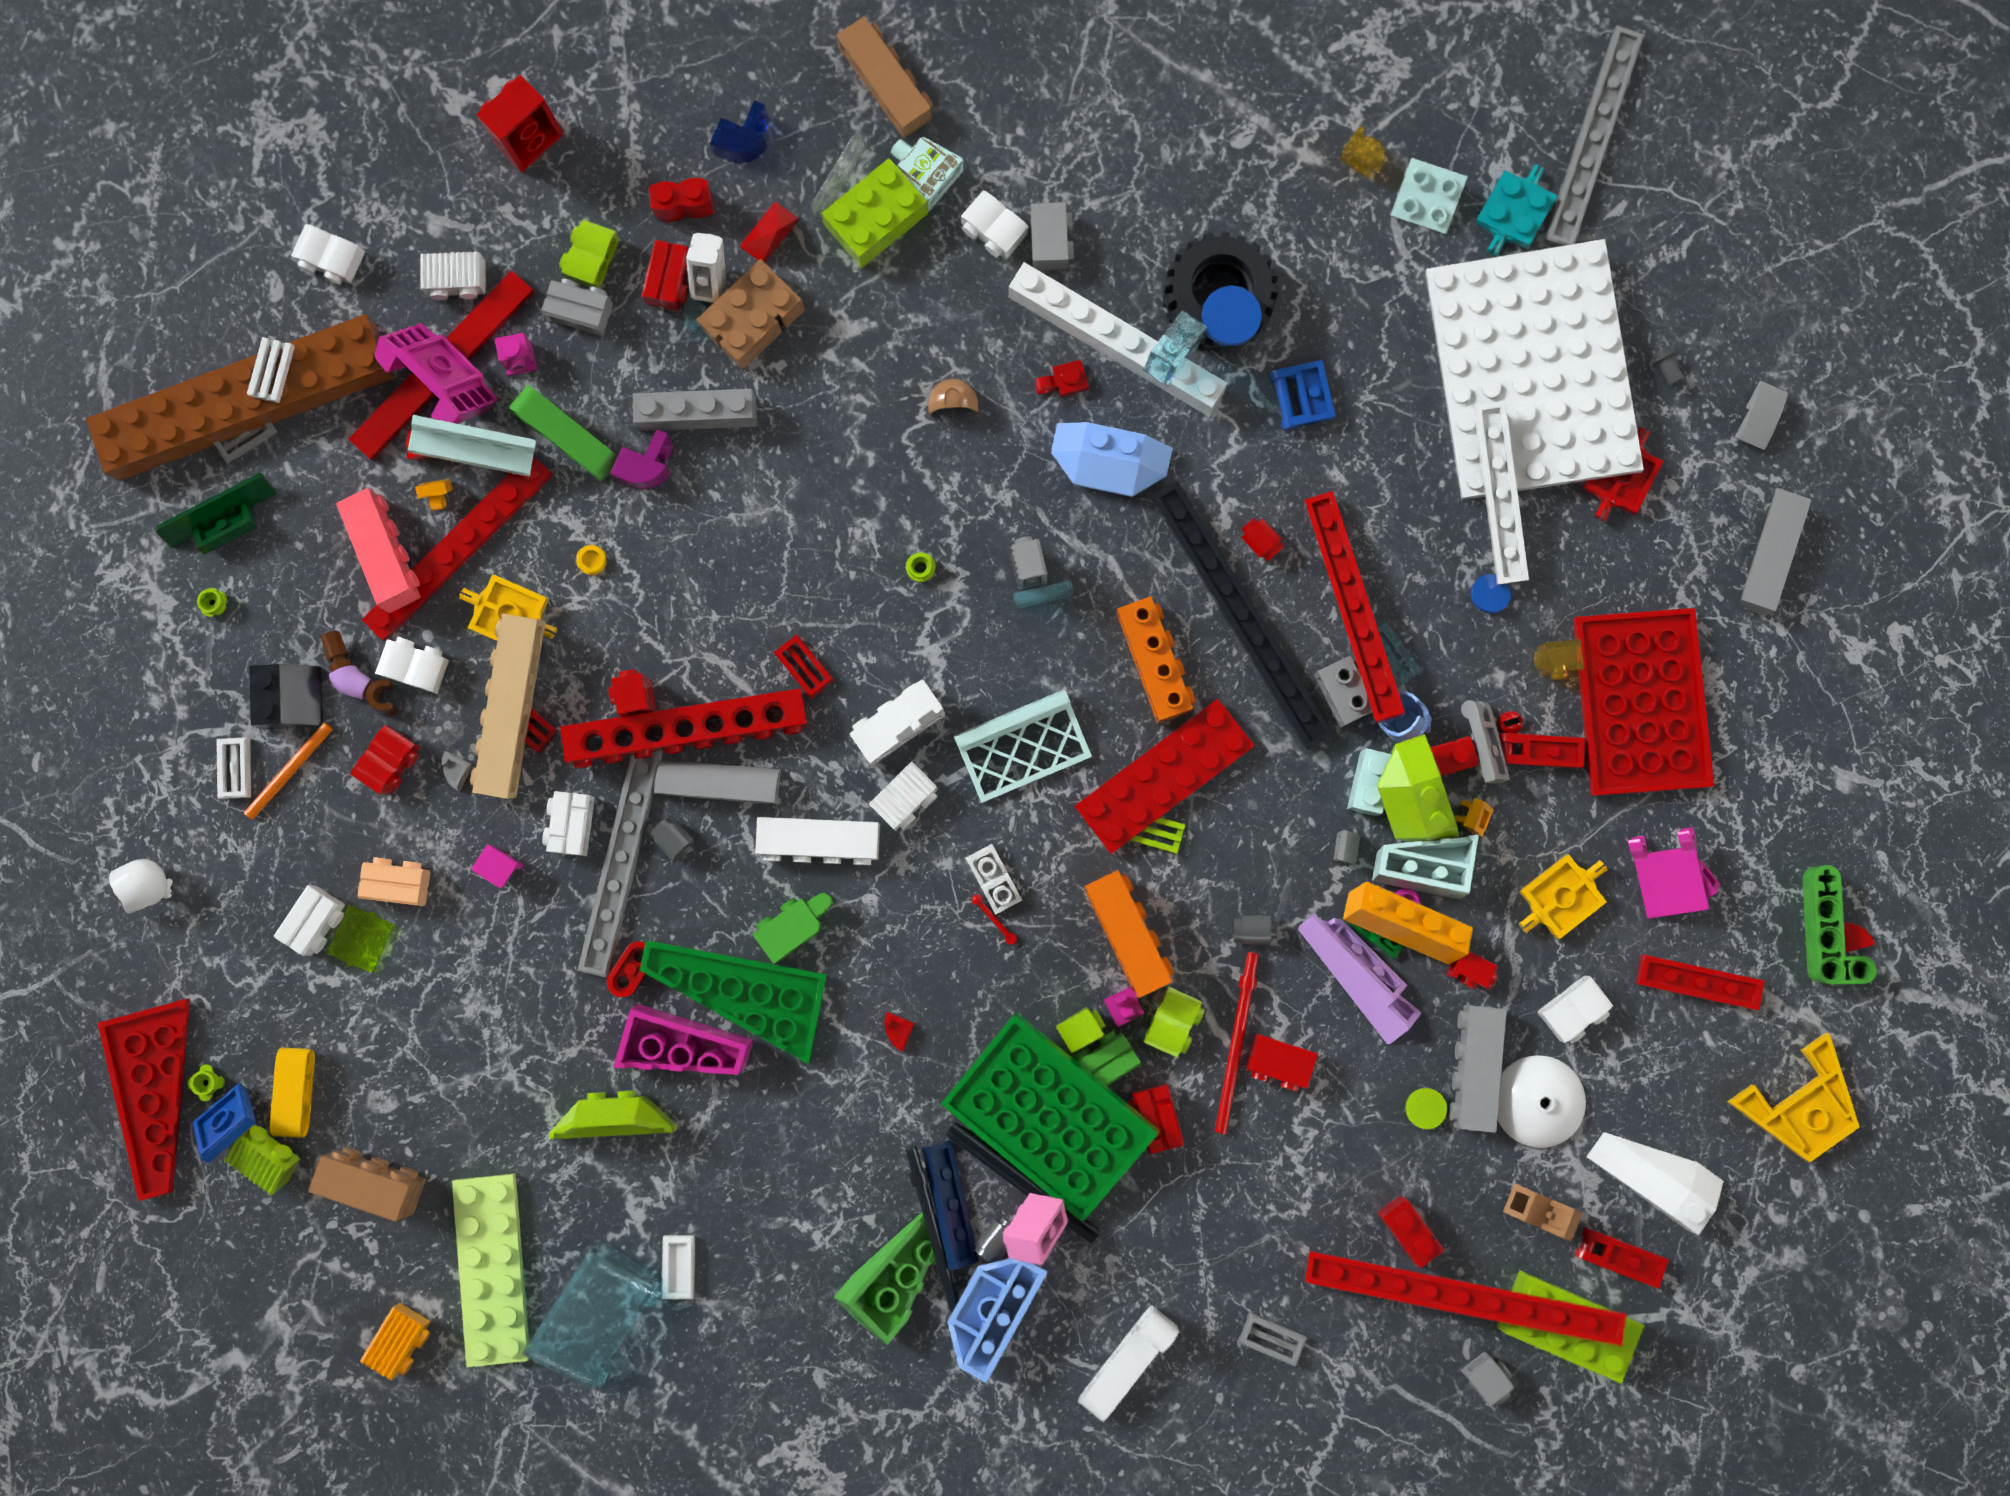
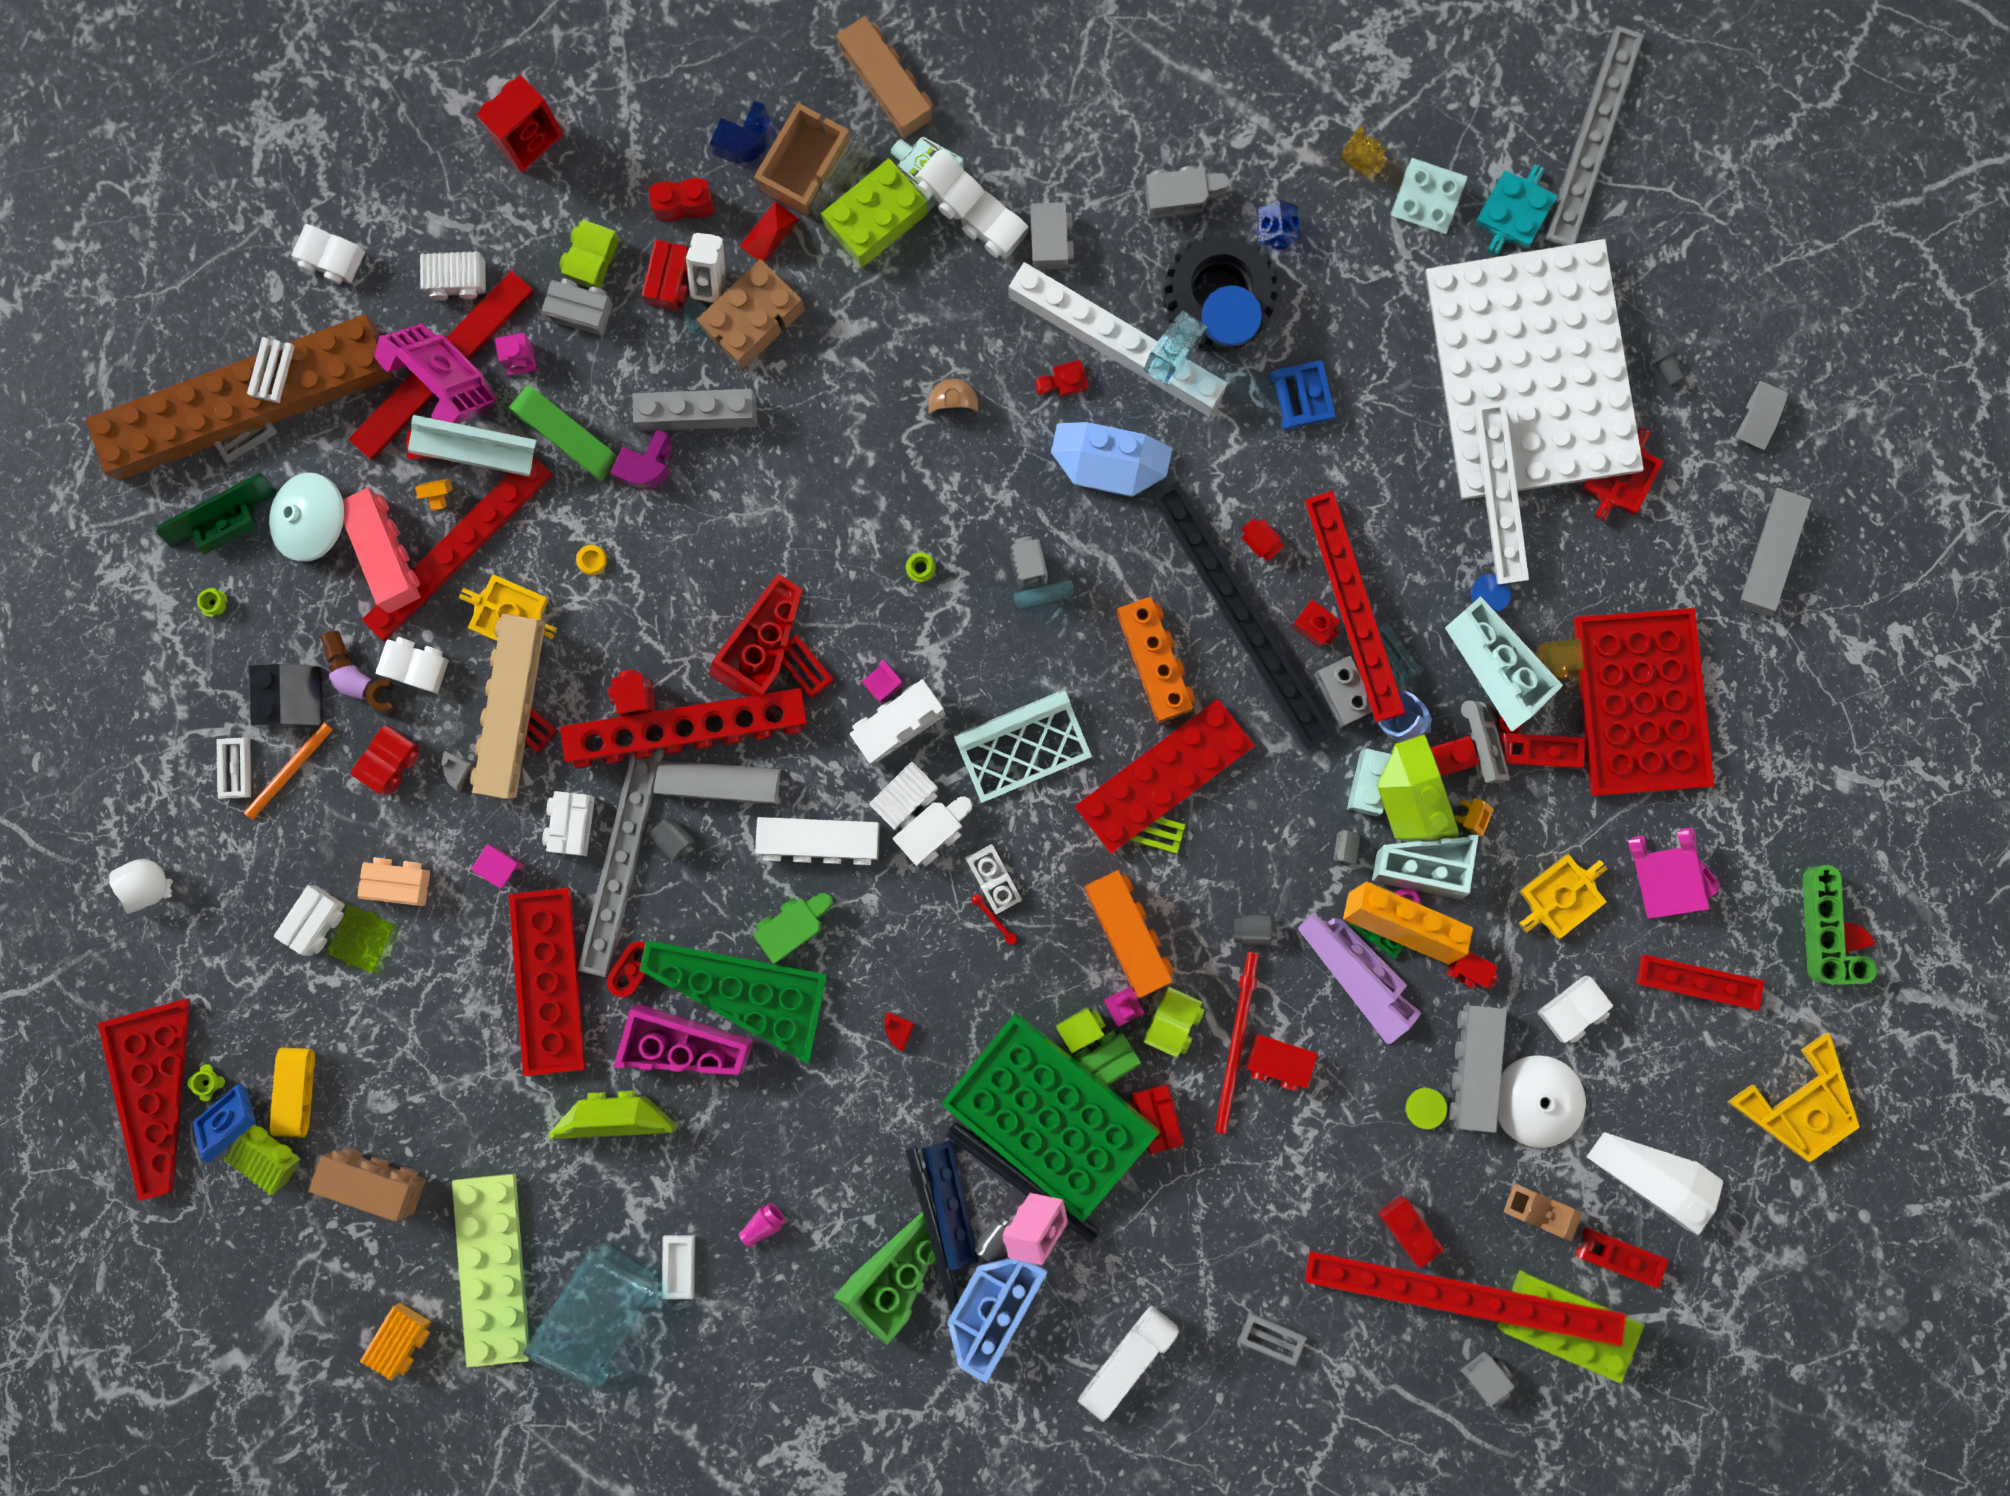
(306, 517): none -> light aqua dish
(547, 982): none -> red plate
(757, 646): none -> red wedge
(763, 1224): none -> dark pink cone
(801, 159): none -> medium nougat piece
(883, 683): none -> dark pink panel
(933, 829): none -> white hinge
(949, 185): none -> white brick
(1182, 191): none -> light grey hinge
(1278, 224): none -> clear blue brick
(1317, 624): none -> red brick
(1502, 663): none -> light aqua wedge

